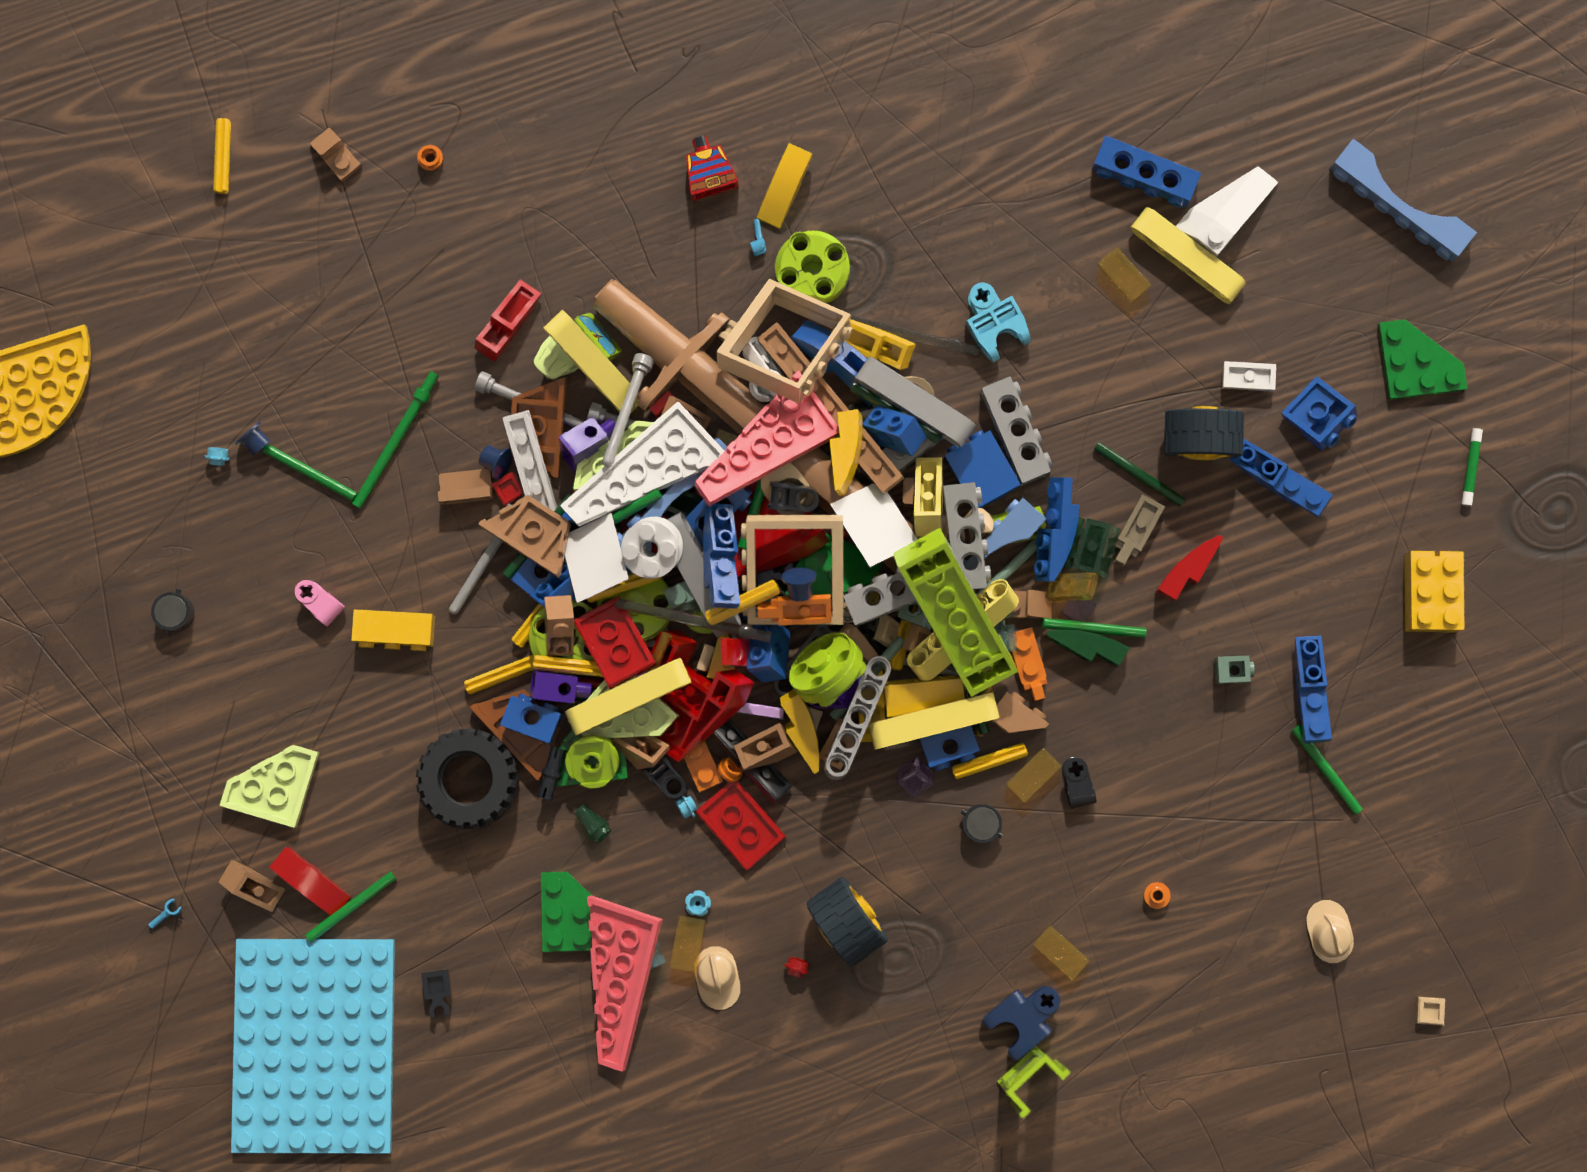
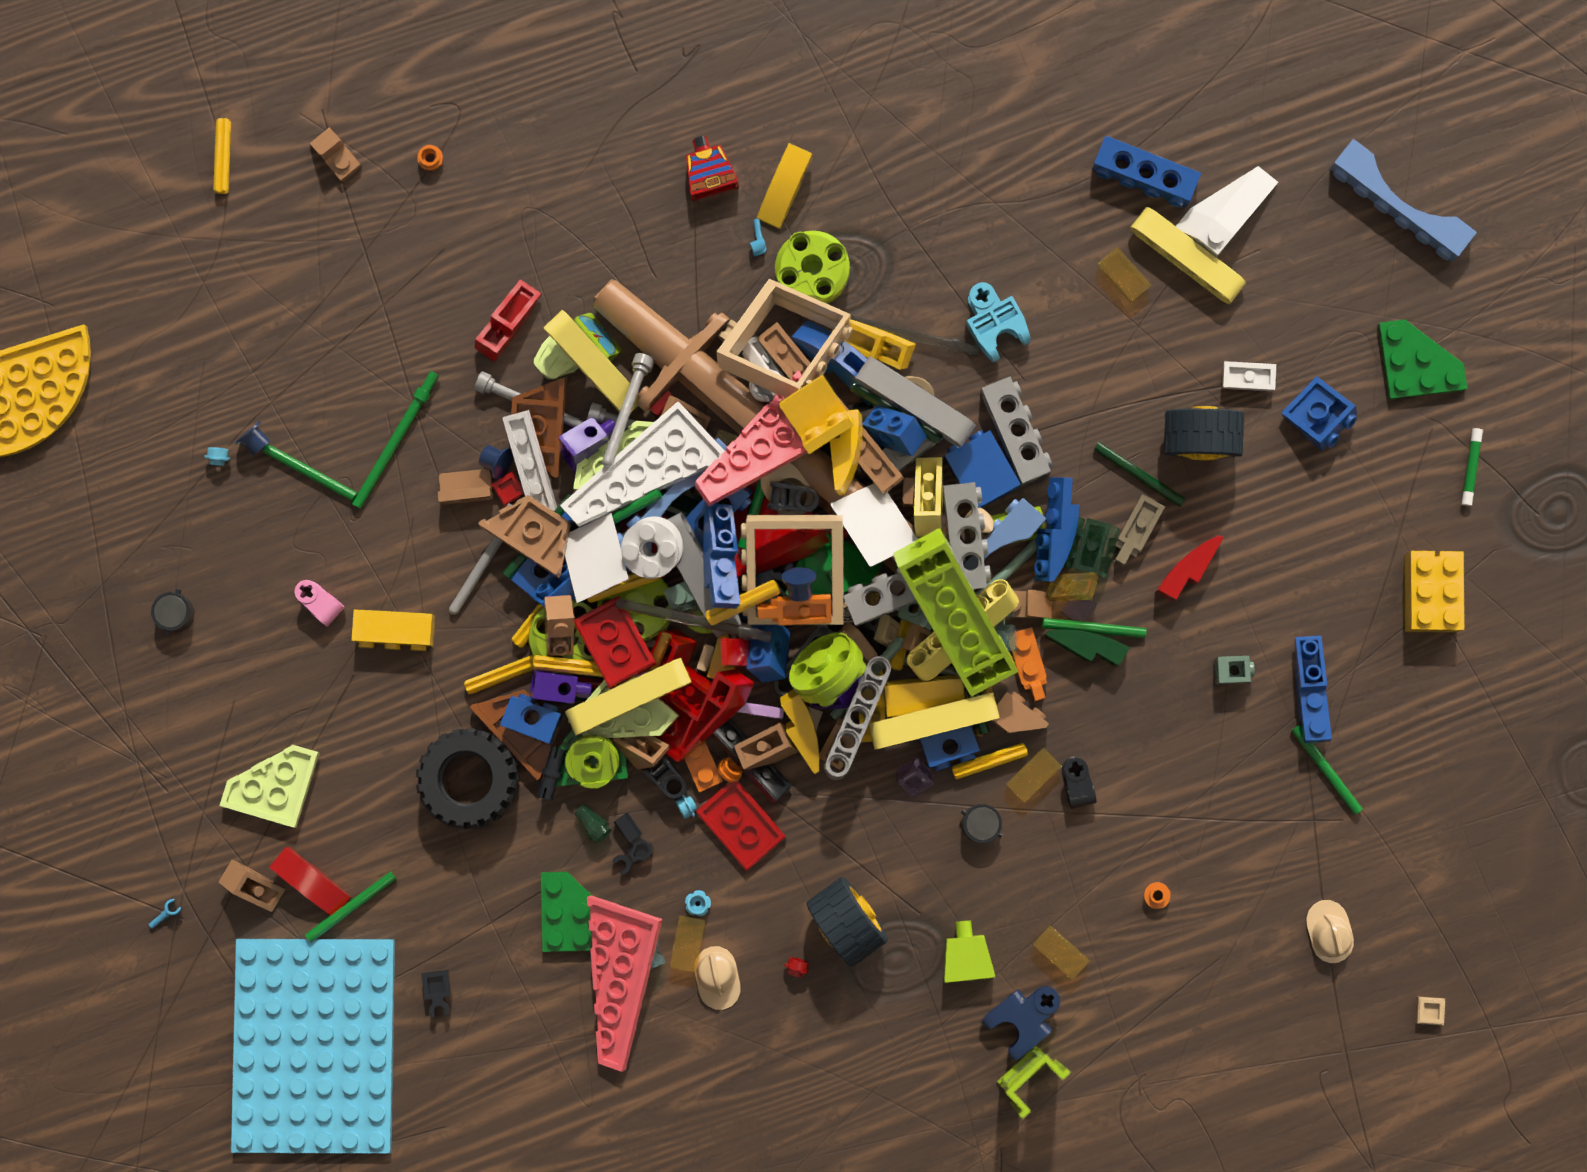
(632, 834): none -> black bar
(816, 414): none -> yellow bracket
(966, 956): none -> lime torso
(1282, 480): blue slope -> none

